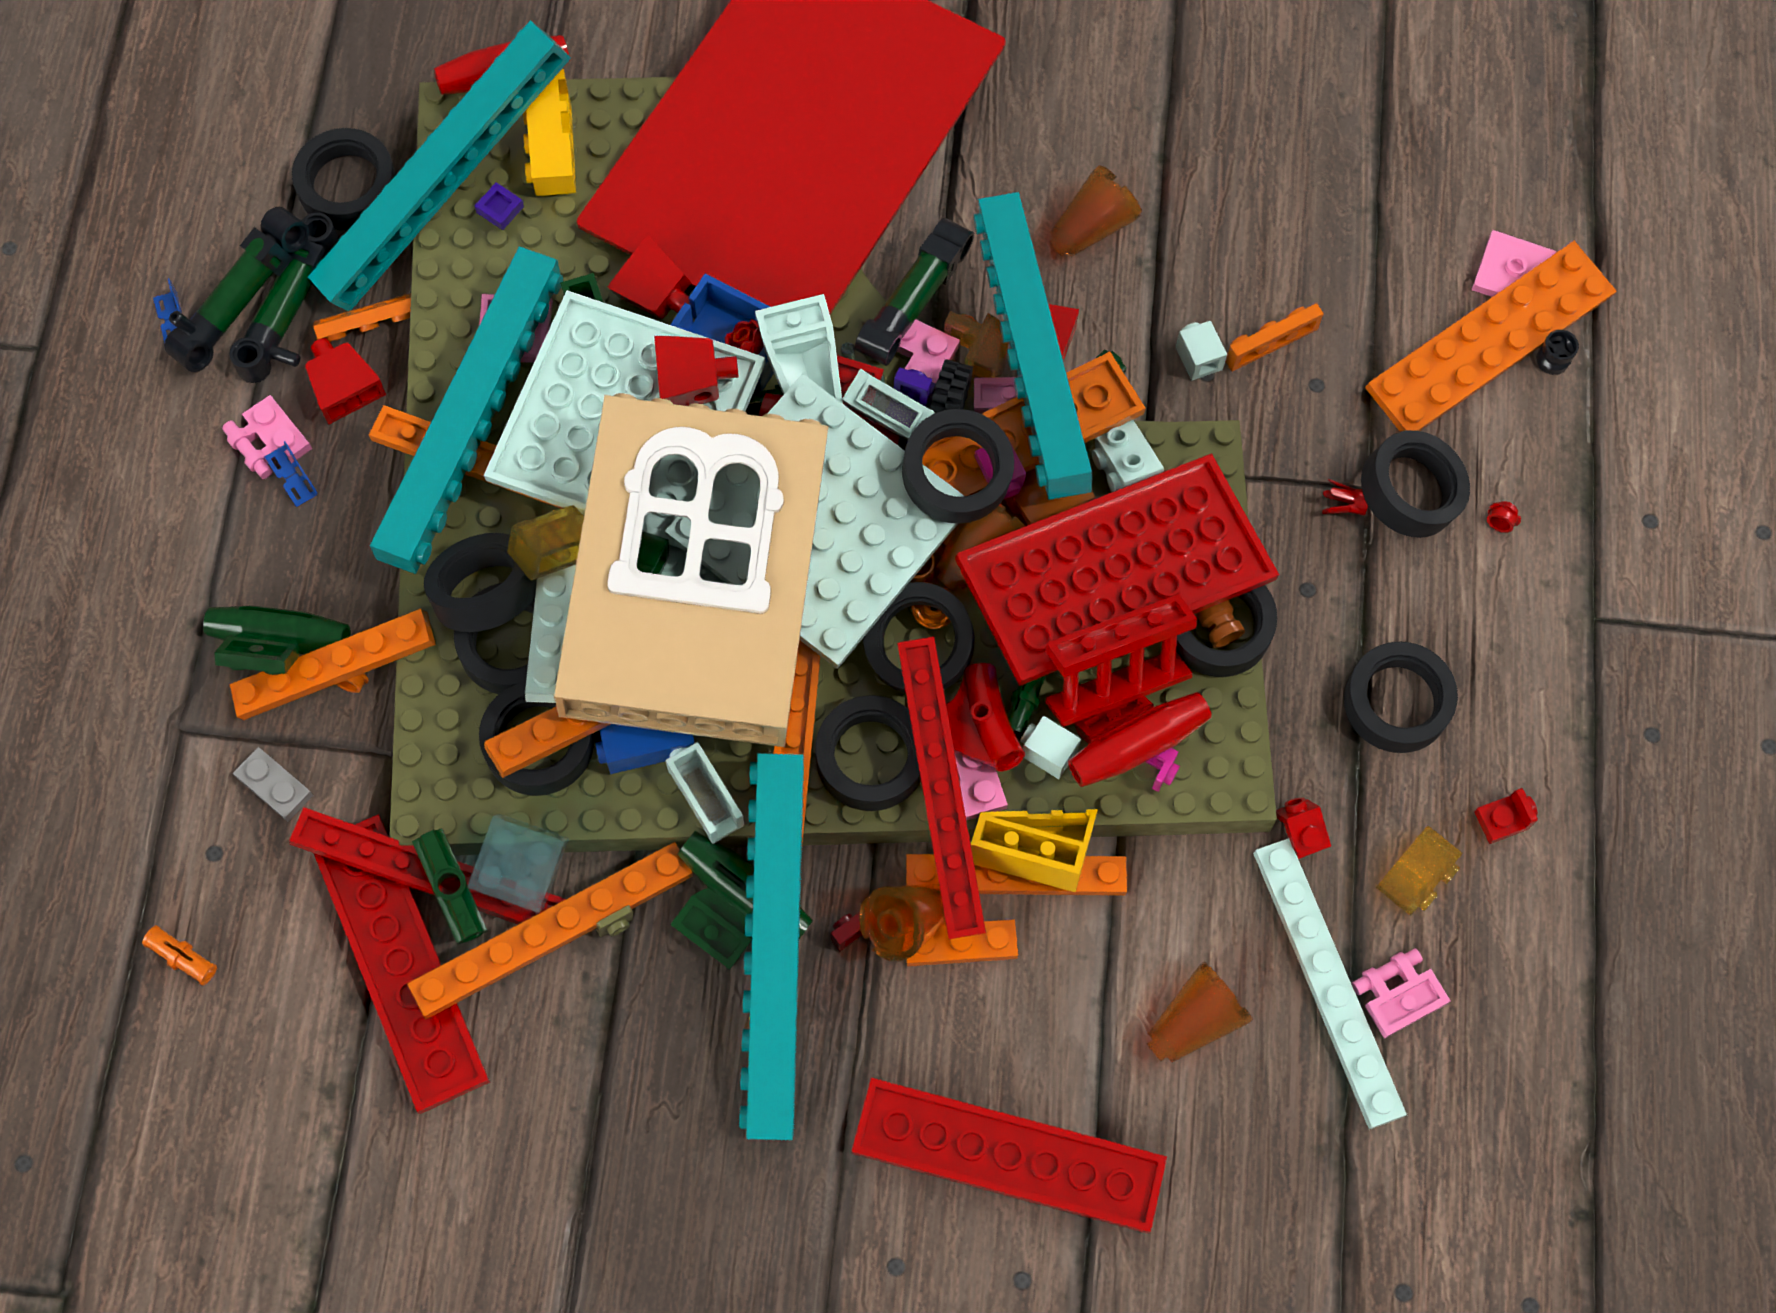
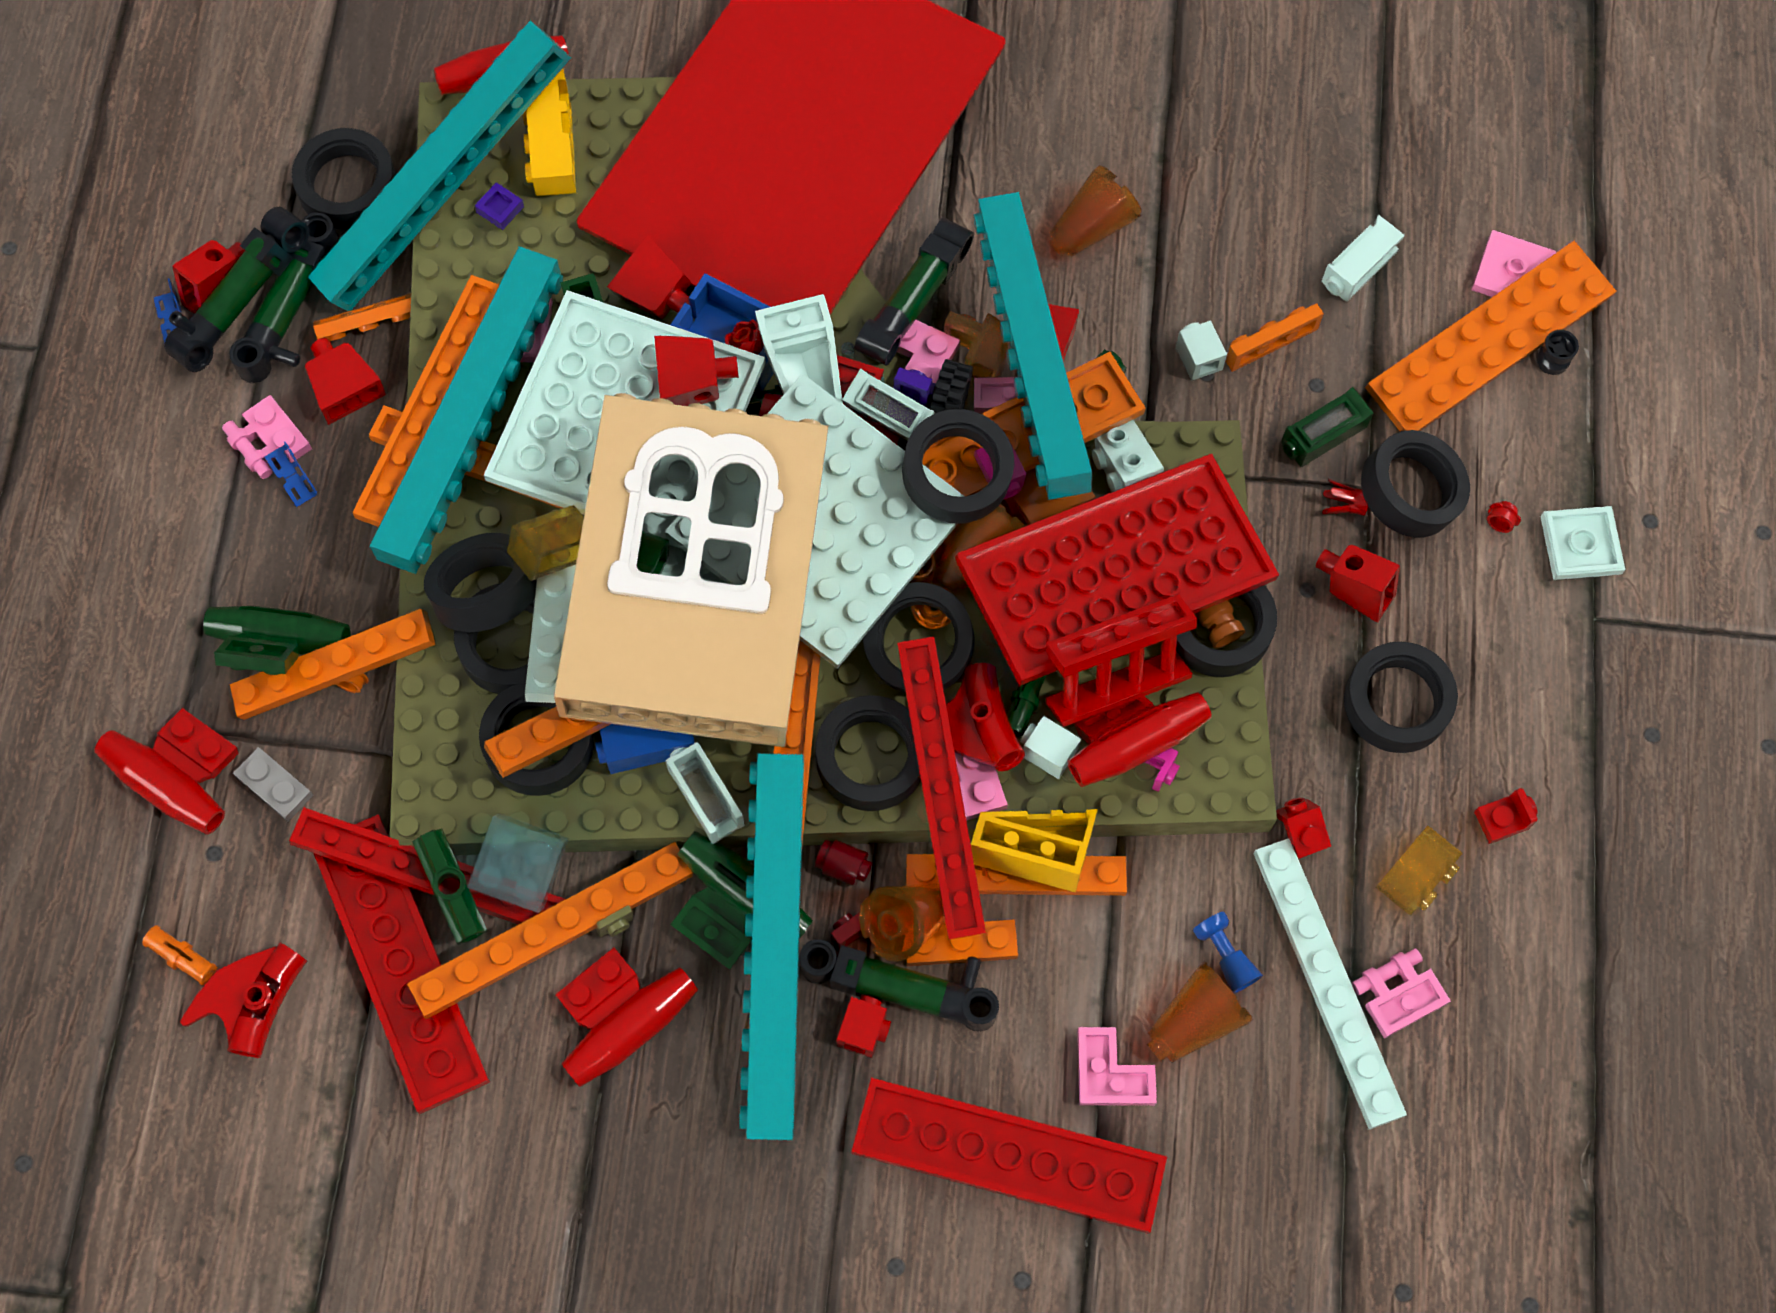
(171, 771): none -> red plate
(202, 272): none -> red torso
(234, 994): none -> red pin
(425, 400): none -> orange plate
(618, 1013): none -> red plate
(843, 862): none -> dark red brick
(856, 973): none -> piece
(863, 1026): none -> red brick
(1105, 1081): none -> bright pink plate
(1235, 965): none -> blue piece
(1326, 428): none -> dark green window
(1361, 579): none -> red torso
(1362, 259): none -> light aqua window
(1582, 543): none -> light aqua plate

